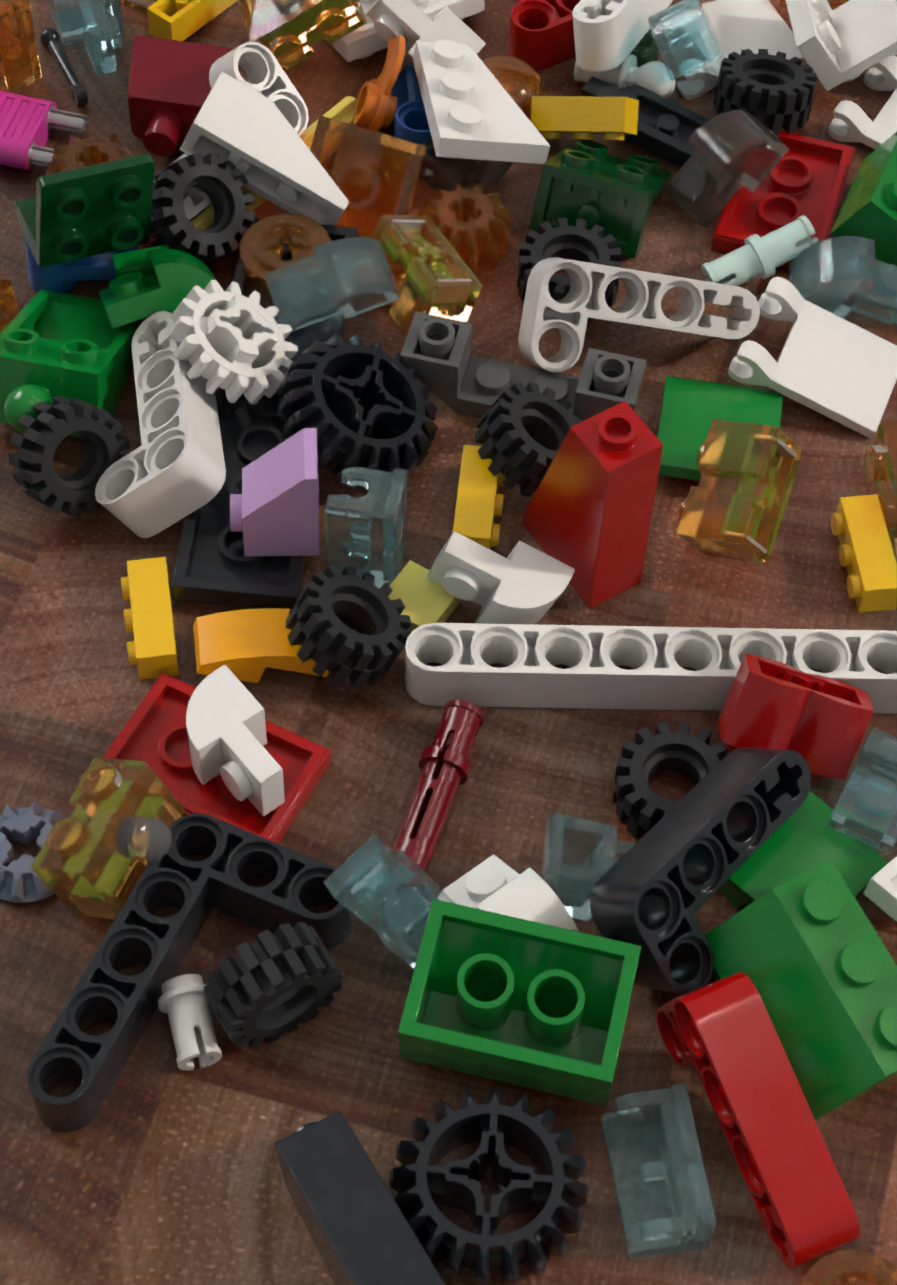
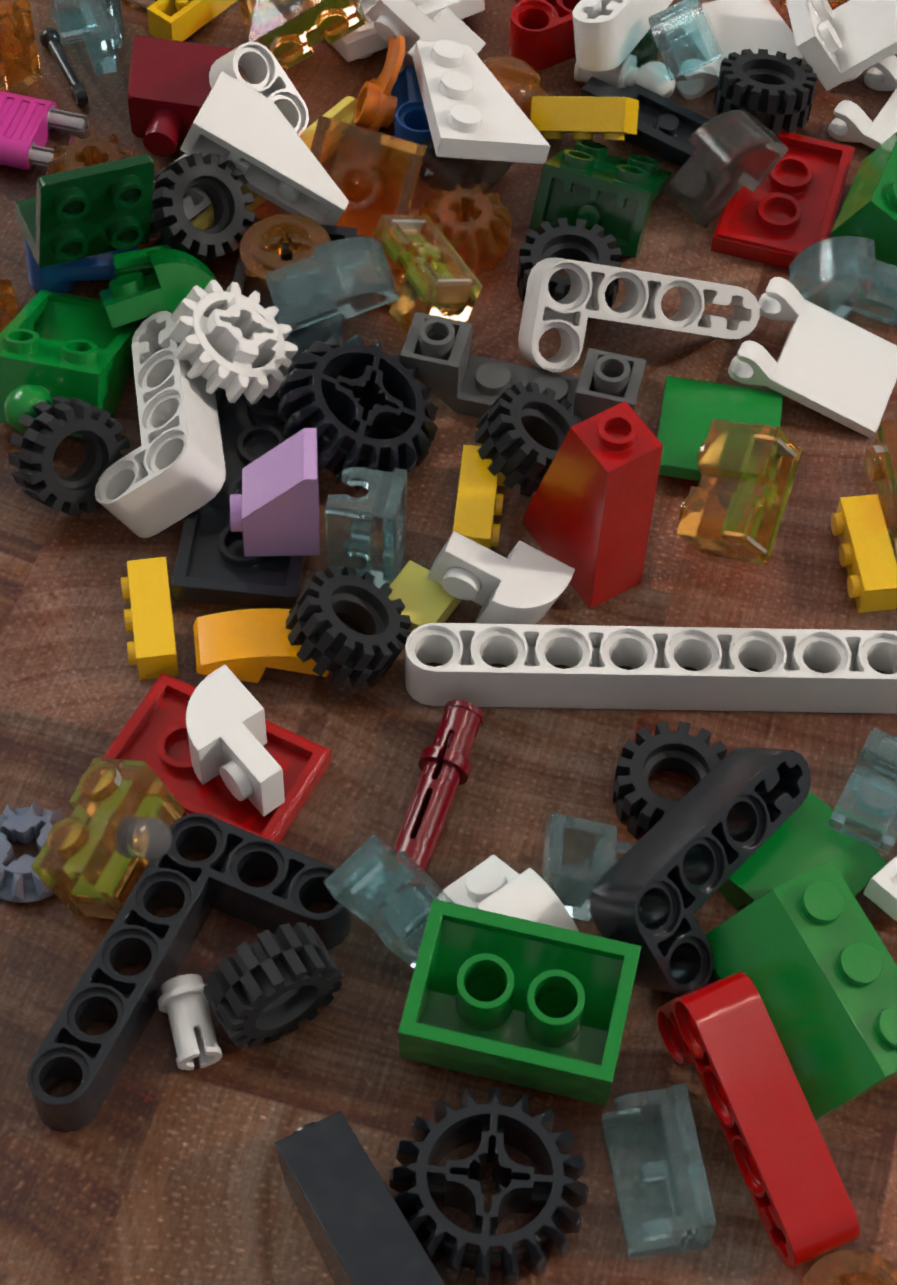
(761, 254): light aqua pin -> none
(795, 711): red brick -> none

